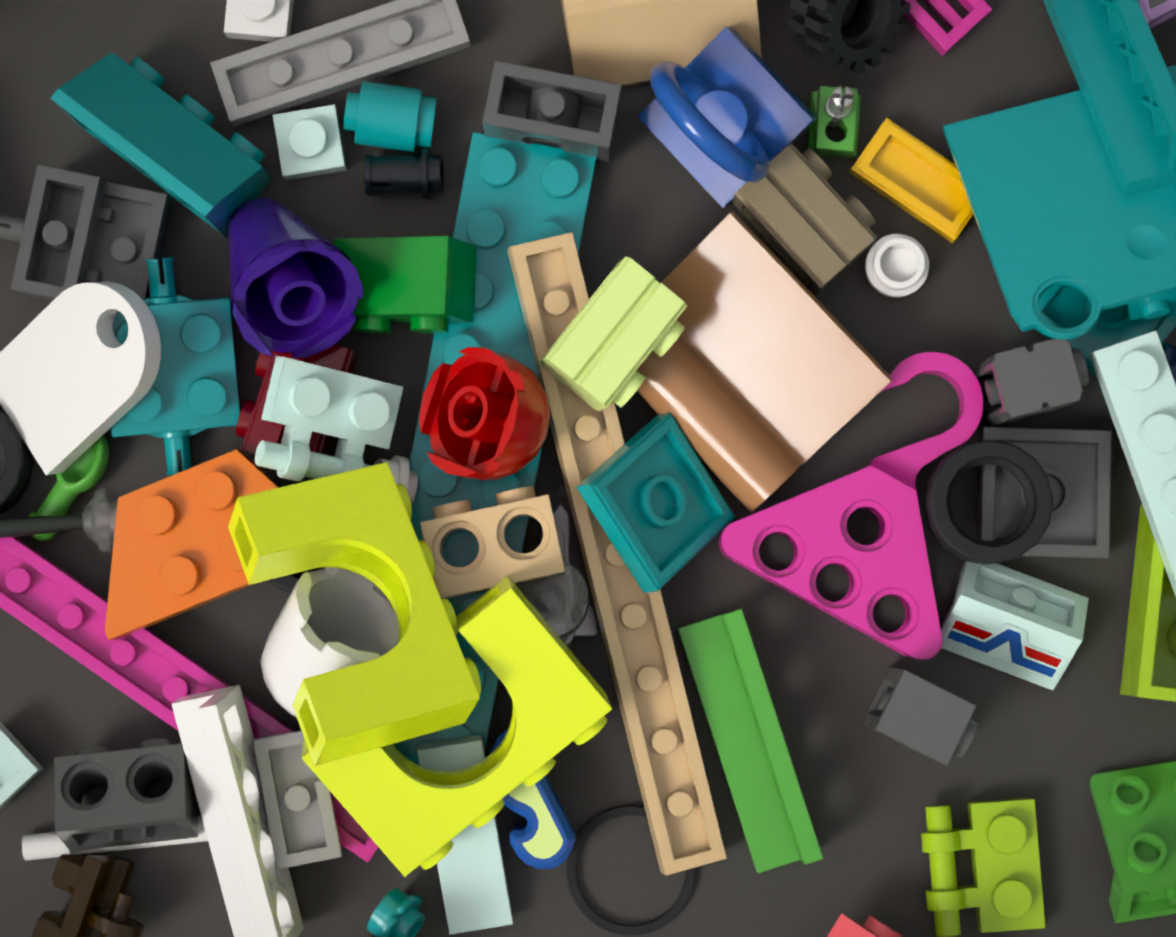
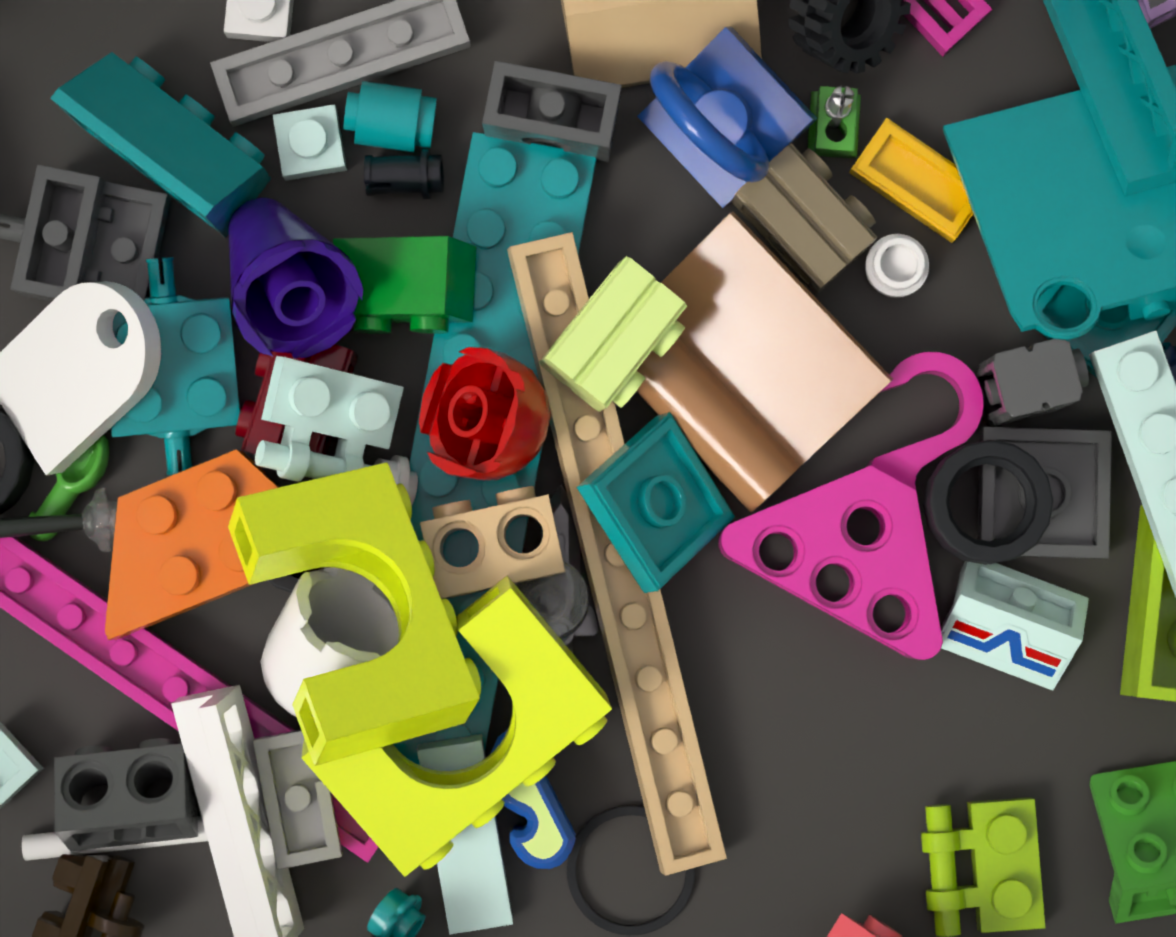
(749, 741): bright green fence -> none
(921, 716): dark grey brick -> none

